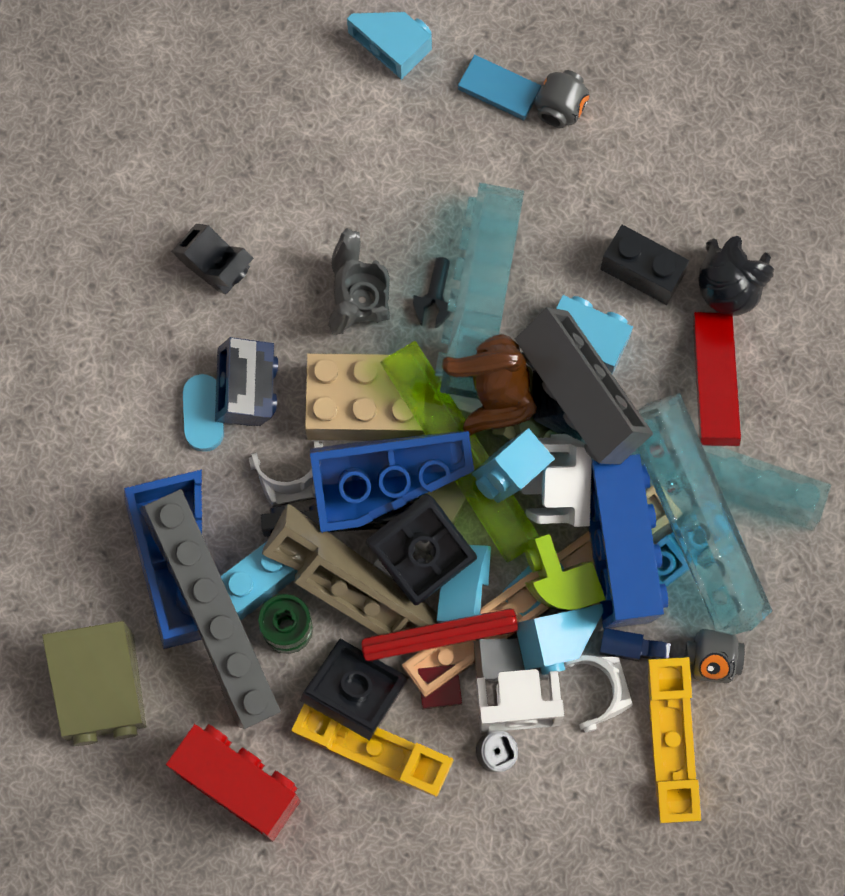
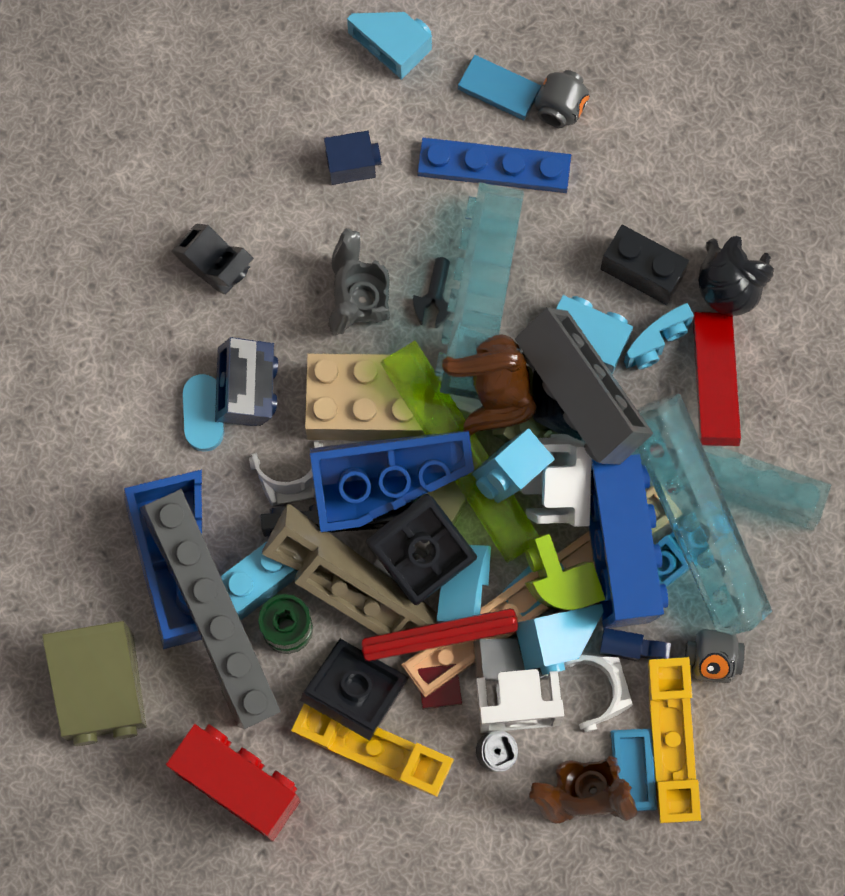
(351, 157): none -> dark blue brick
(494, 165): none -> blue plate
(573, 794): none -> reddish brown hair
(635, 758): none -> dark azure tile
(650, 343): none -> medium azure slope

